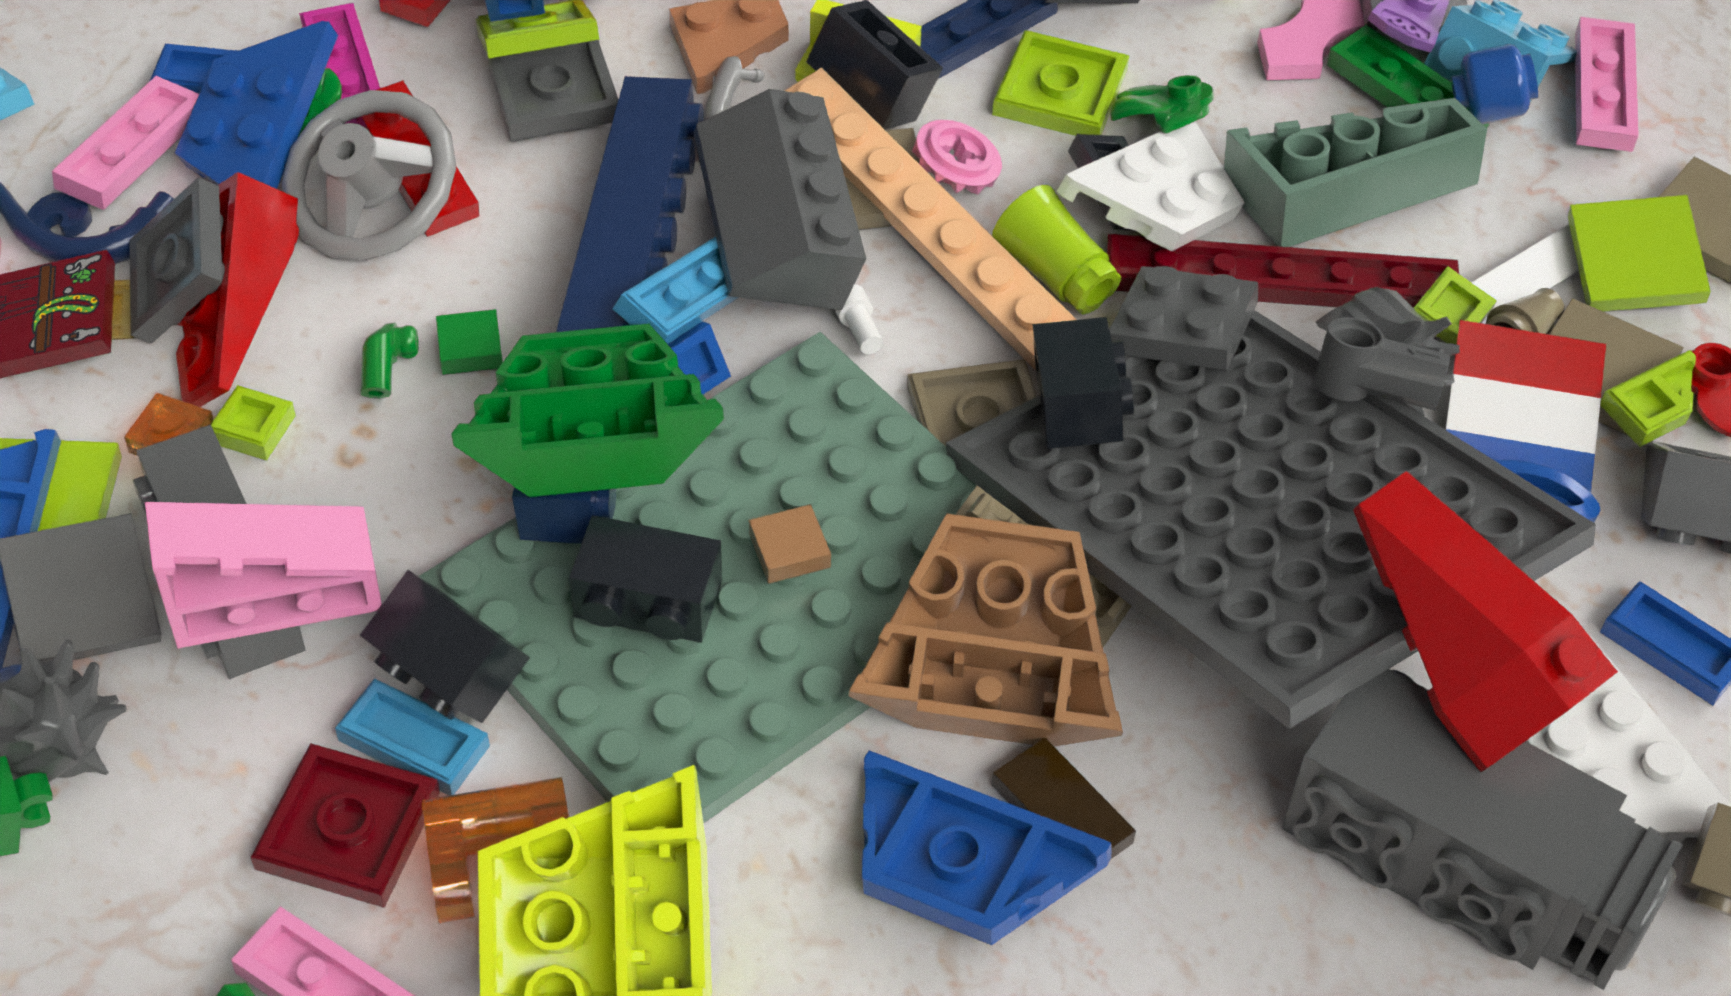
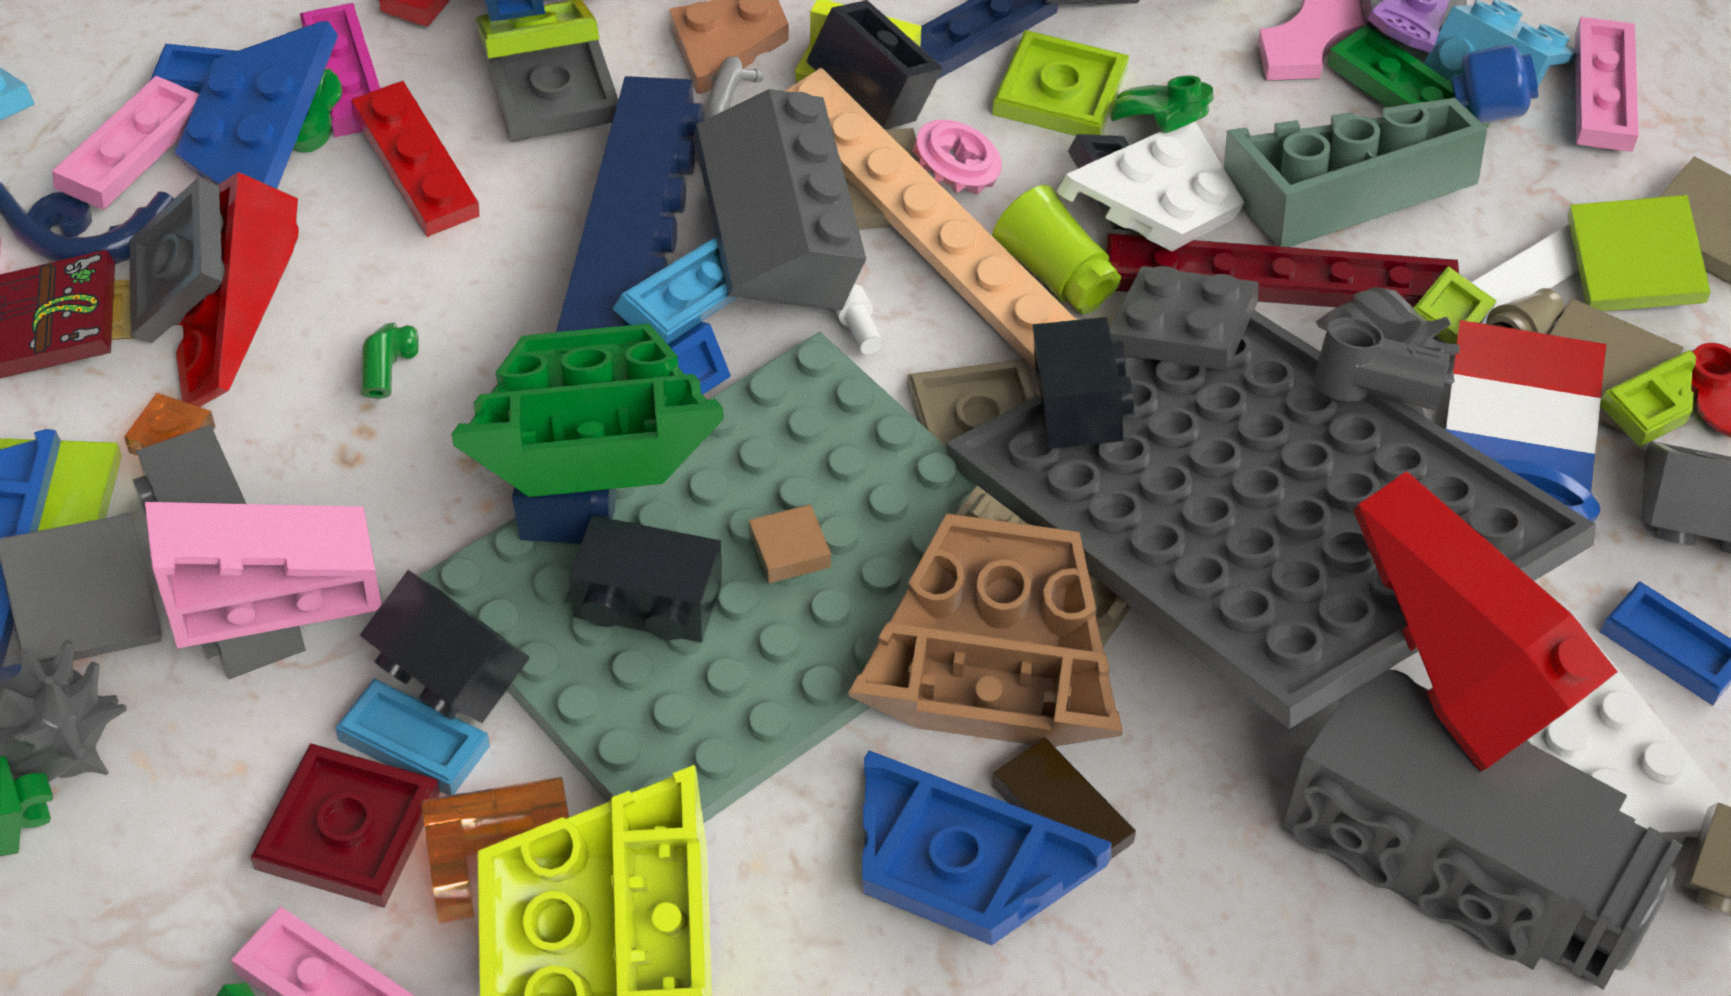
(252, 422): lime tile -> none
(368, 173): light grey piece -> none
(469, 341): green tile -> none

